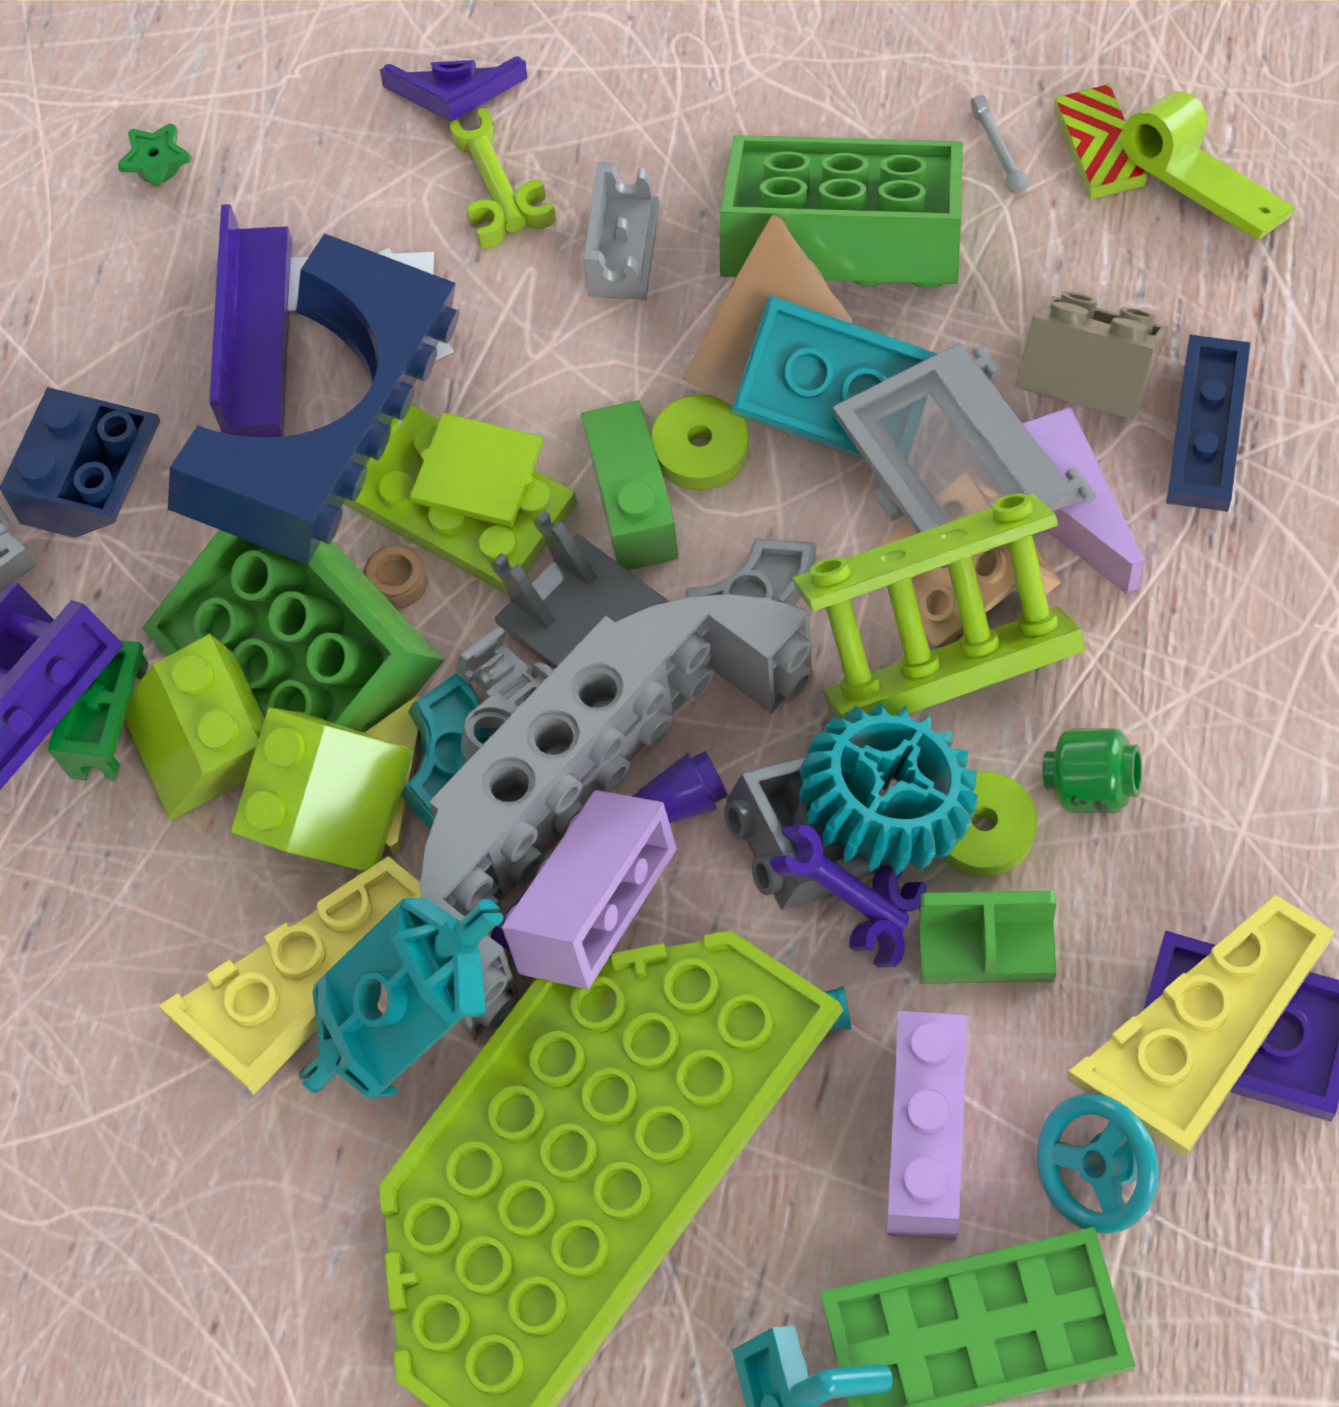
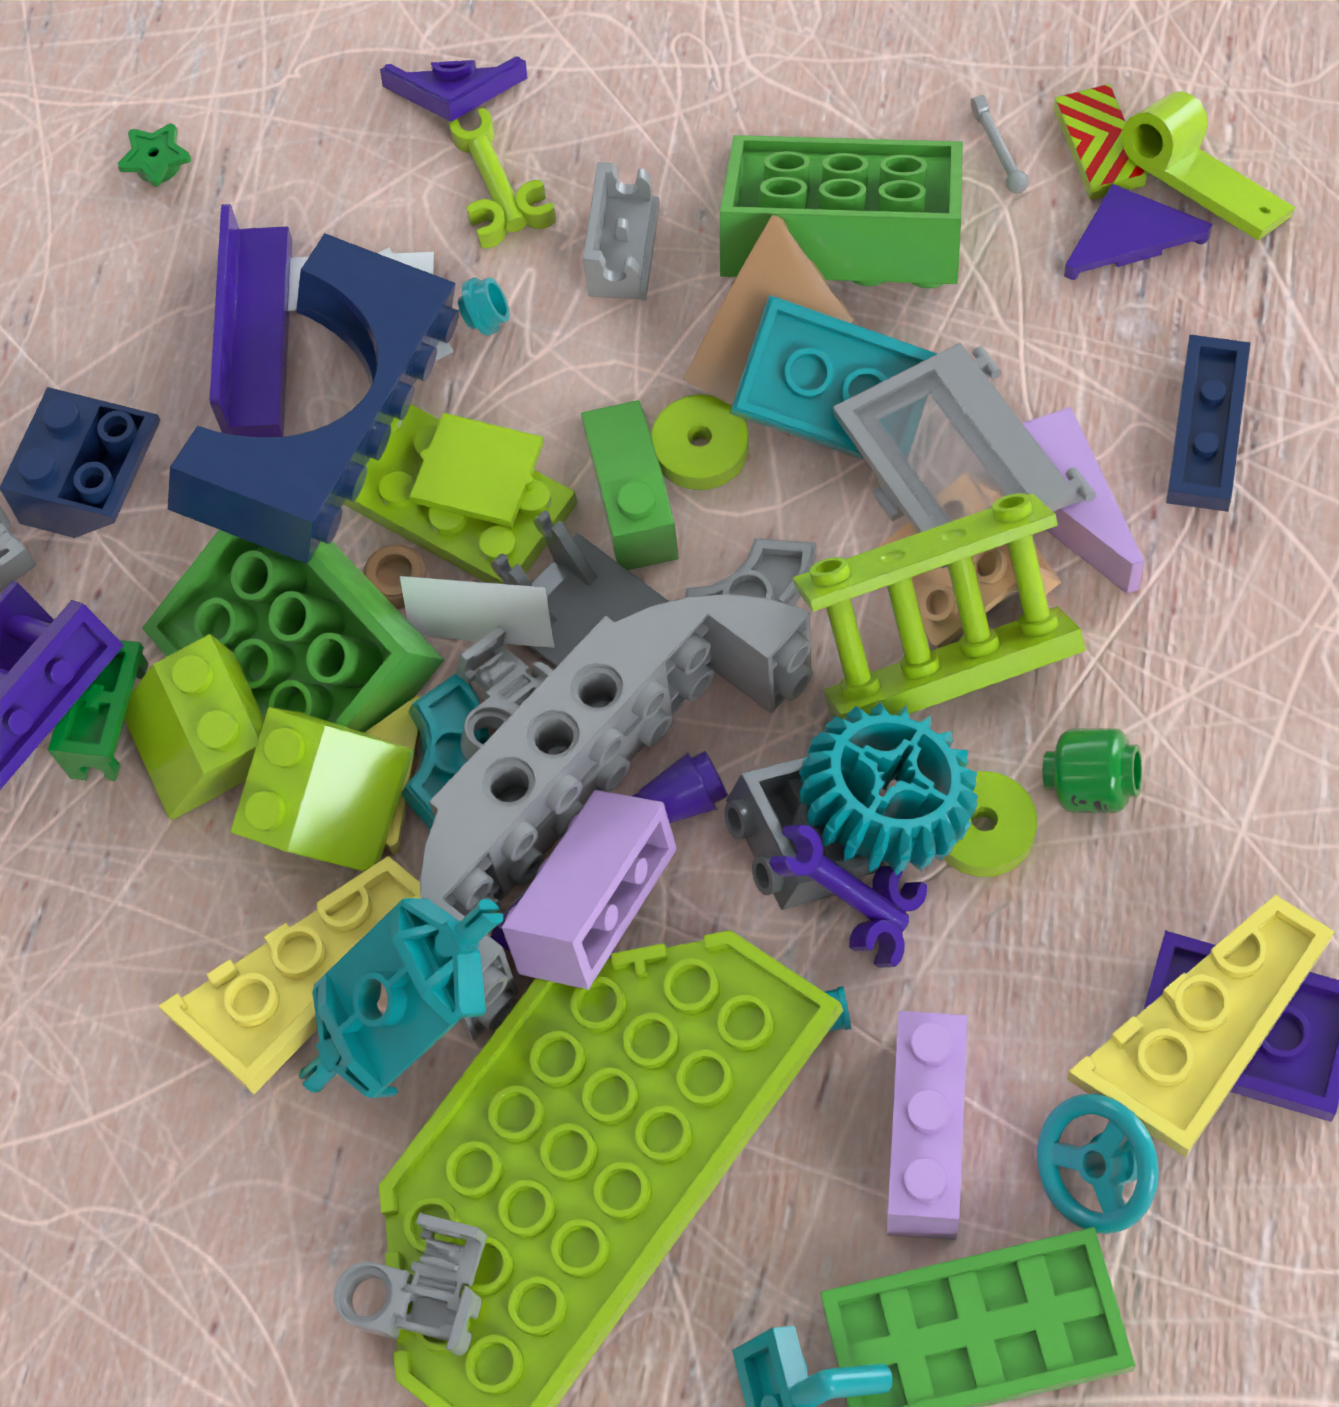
(433, 1289): none -> light grey piece
(476, 608): none -> white sticker
(483, 305): none -> teal plate
(987, 937): bright green panel -> none
(1091, 354): dark tan slope -> none
(1132, 230): none -> dark purple tile

